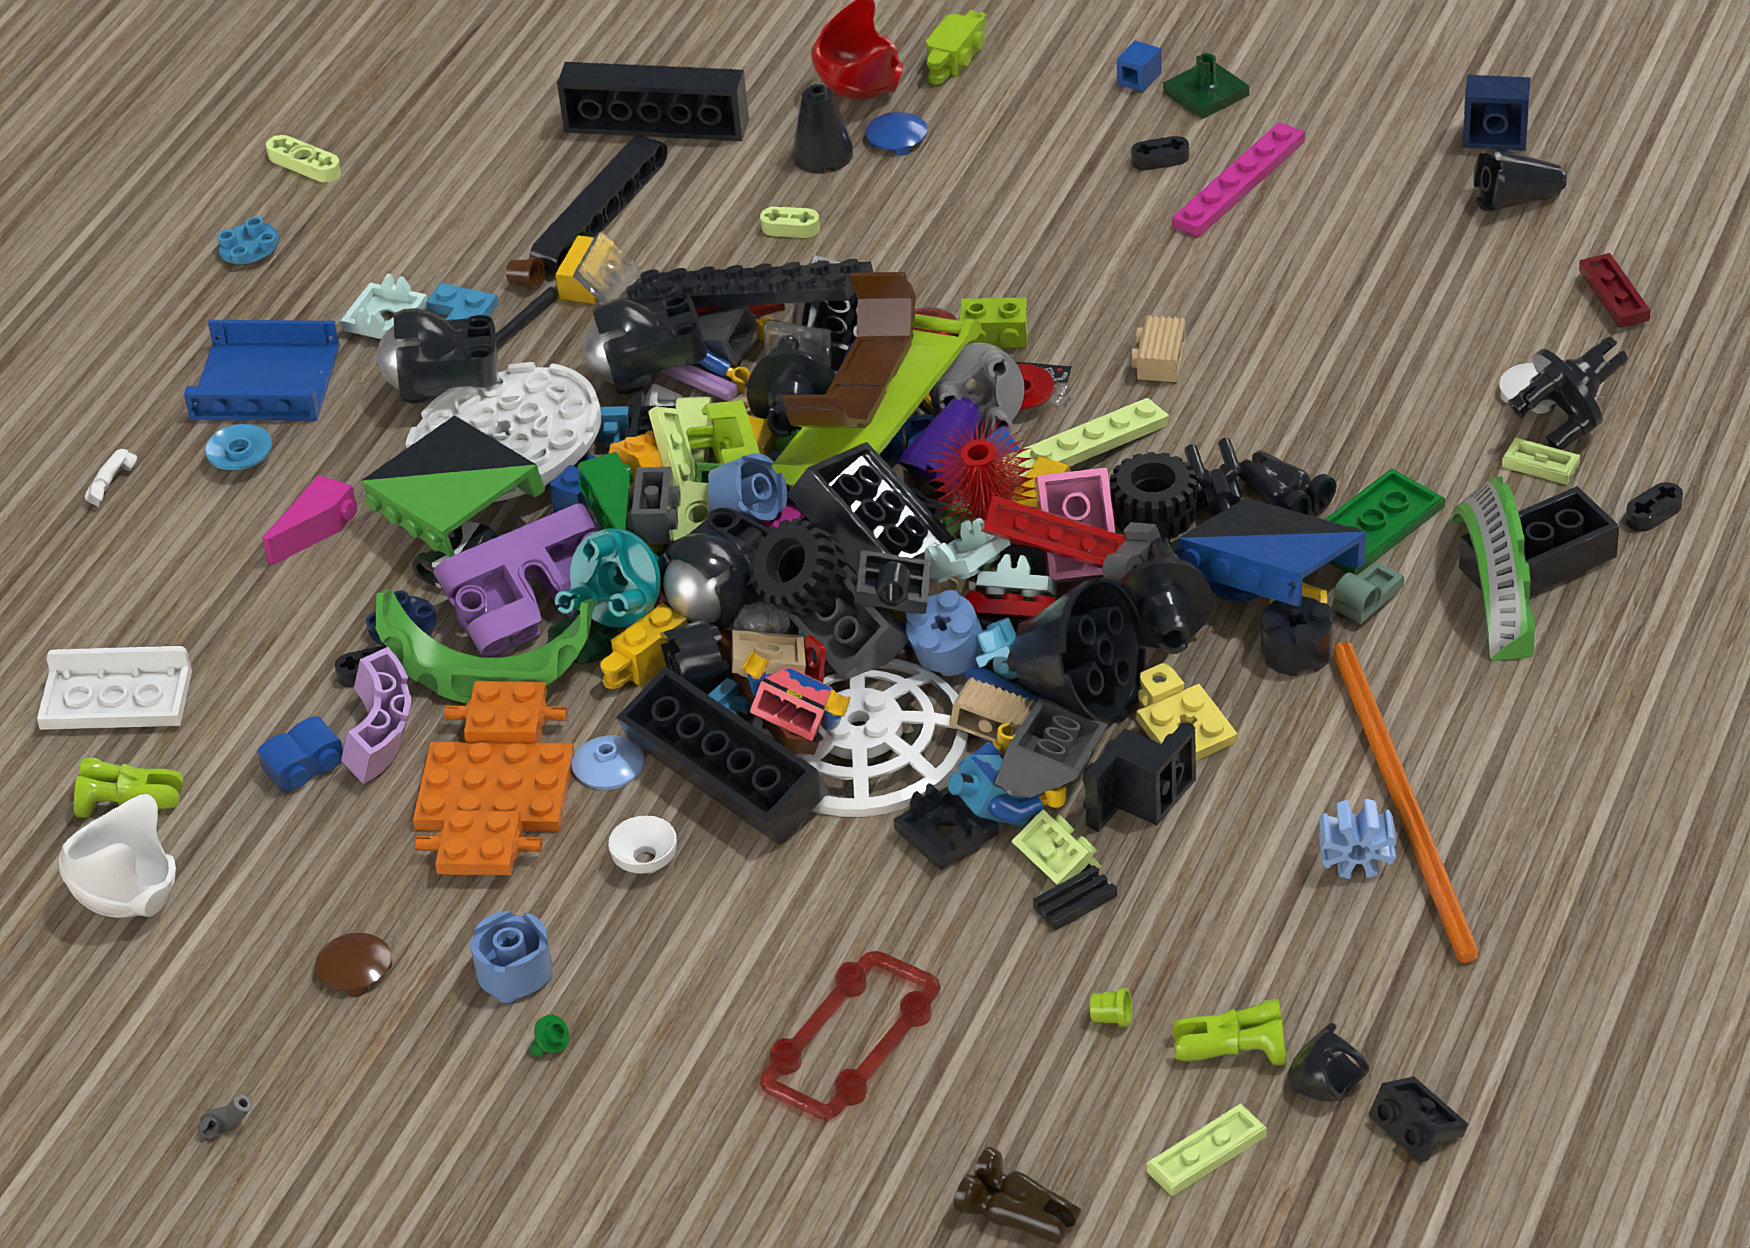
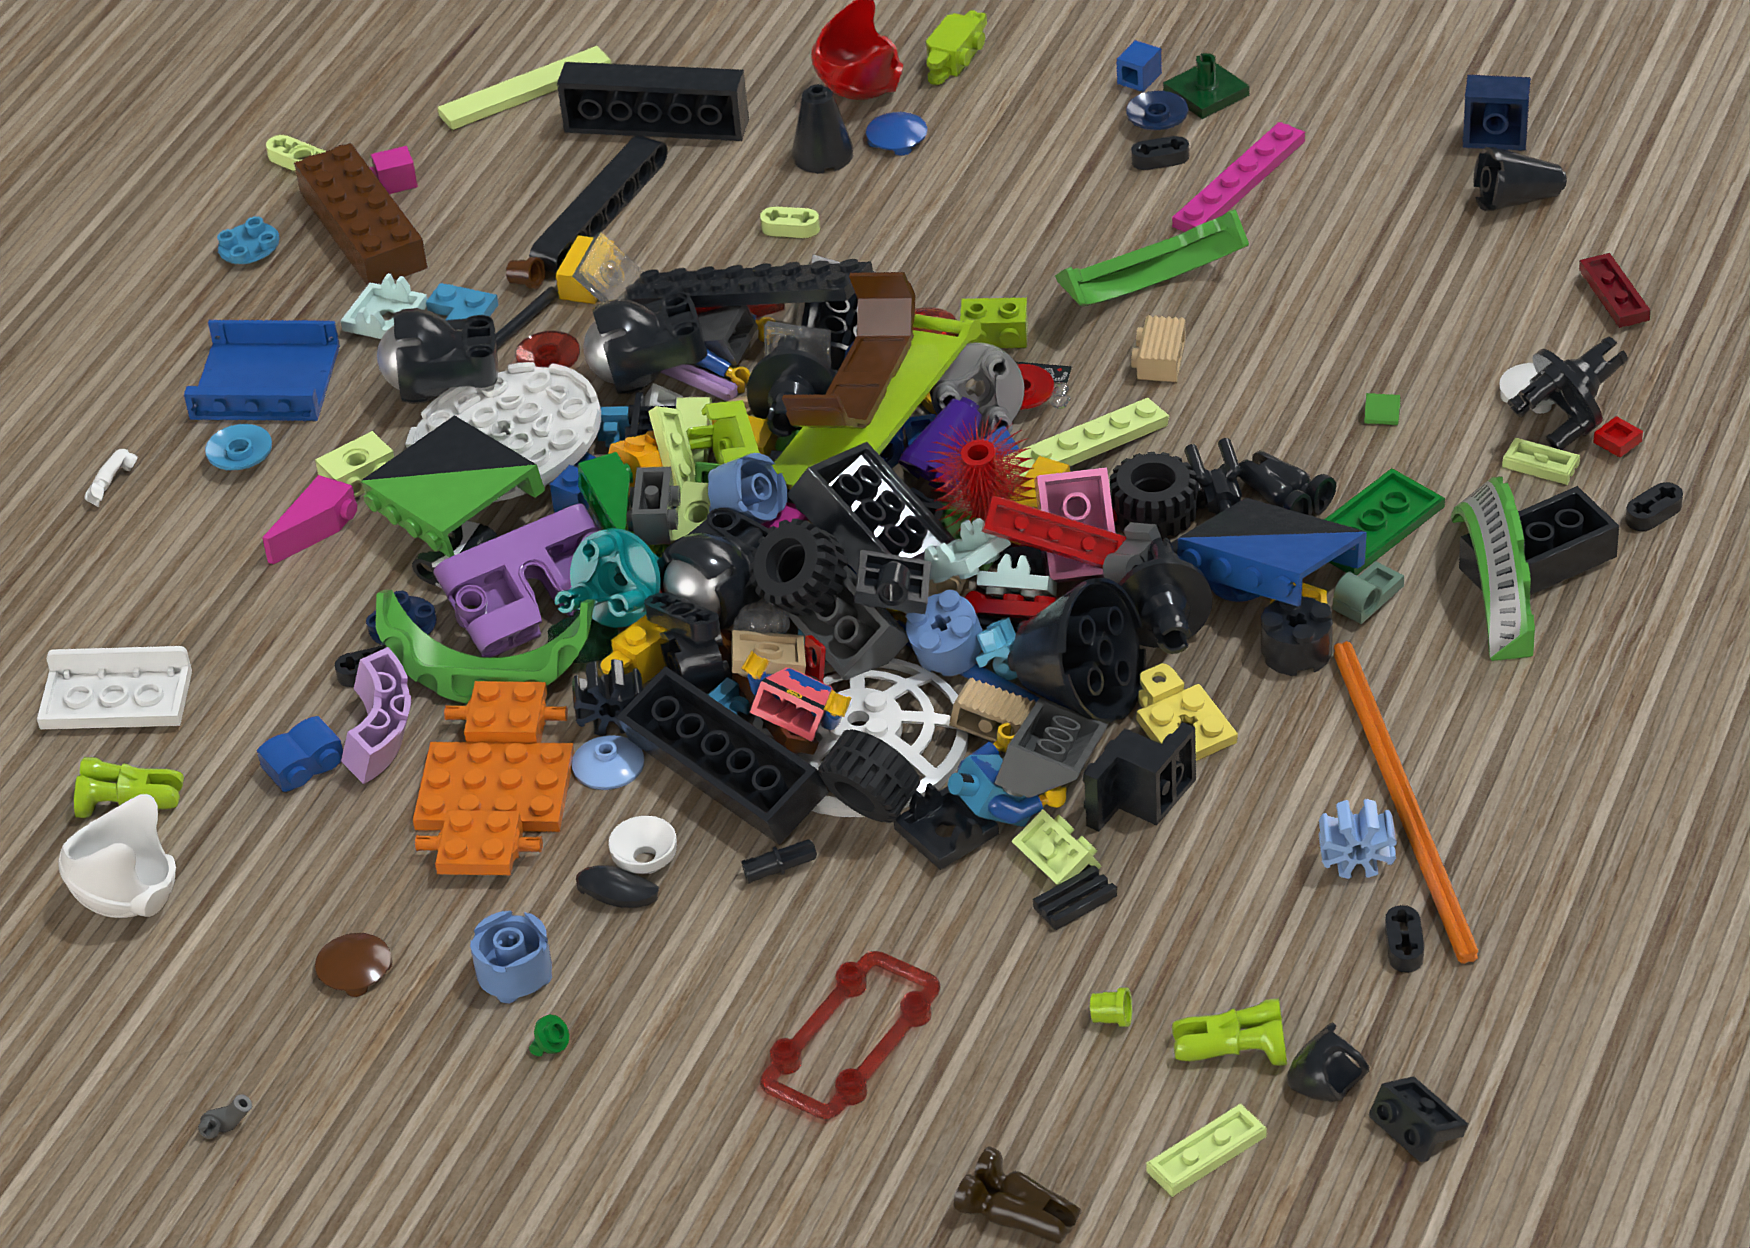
(355, 461): none -> yellowish green brick
(360, 215): none -> reddish brown brick
(394, 169): none -> dark pink brick
(512, 91): none -> yellowish green tile
(548, 348): none -> clear red dish
(605, 696): none -> black gear
(616, 886): none -> black arm
(682, 616): none -> black beam
(778, 860): none -> black axle
(869, 776): none -> black tyre
(1155, 262): none -> bright green windscreen
(1157, 110): none -> dark blue dish
(1382, 409): none -> bright green slope
(1397, 939): none -> black beam
(1618, 436): none -> red plate

